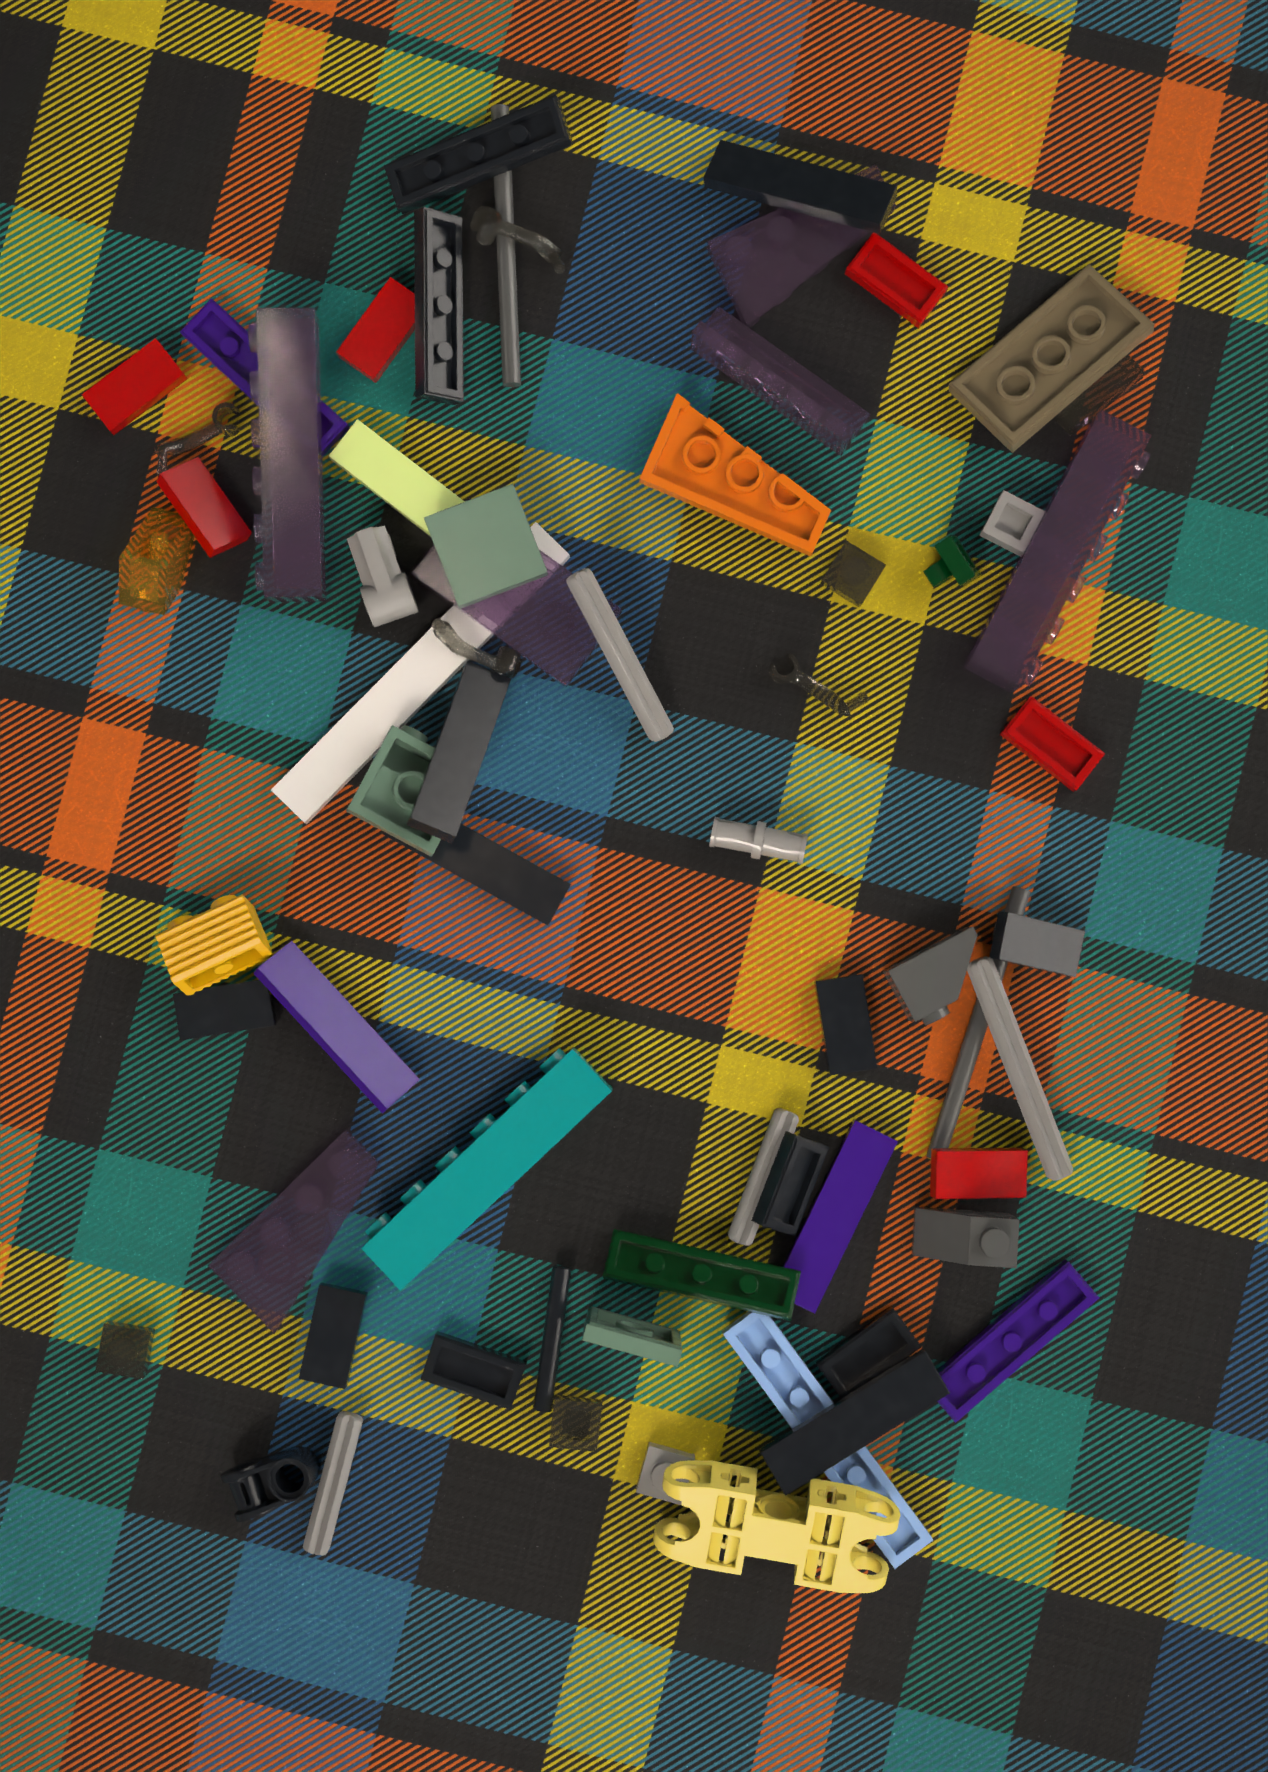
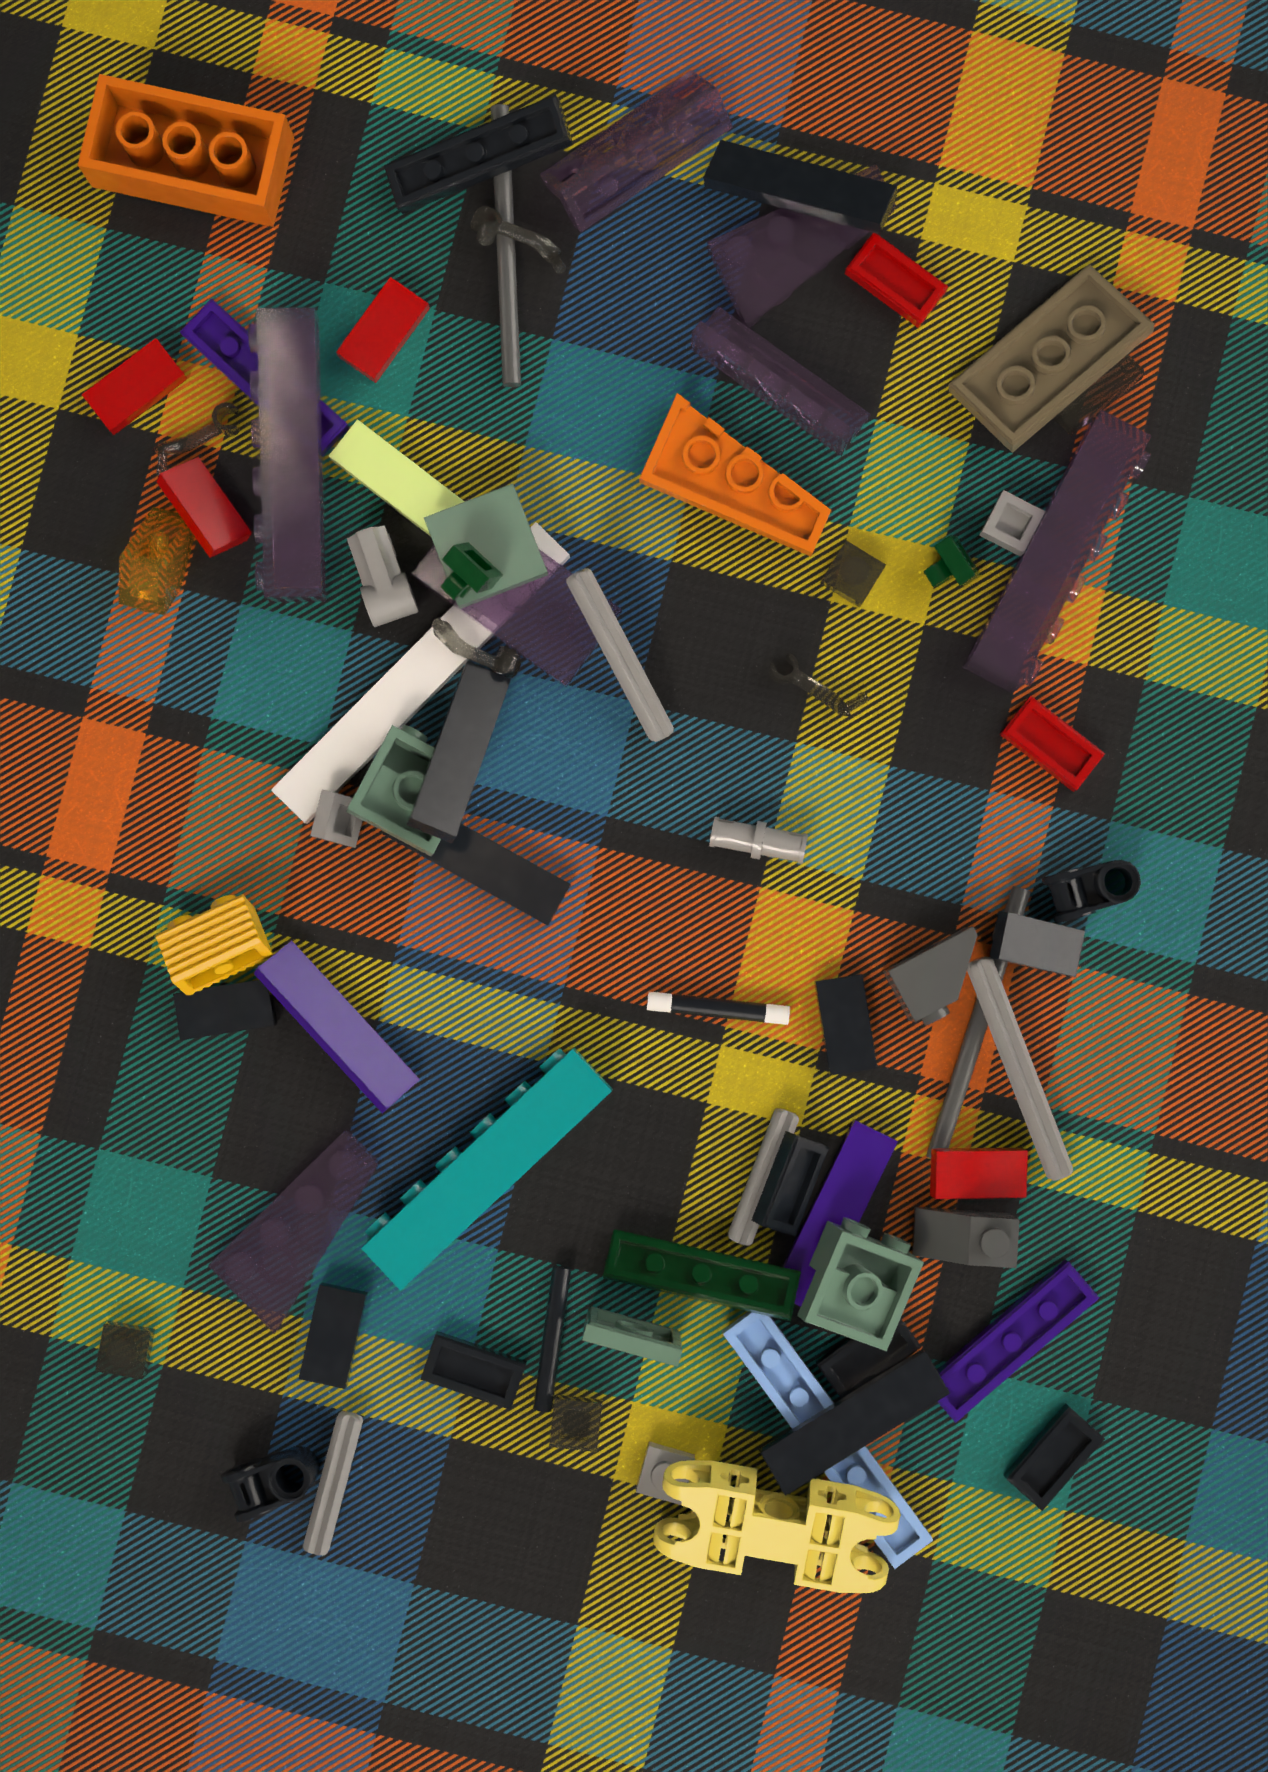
(186, 150): none -> orange brick
(333, 822): none -> light grey plate
(438, 306): black tile -> none
(469, 572): none -> dark green tile
(640, 152): none -> clear purple fence
(718, 1008): none -> black bar
(860, 1283): none -> sand green plate
(1053, 1457): none -> black tile
(1083, 889): none -> black piece

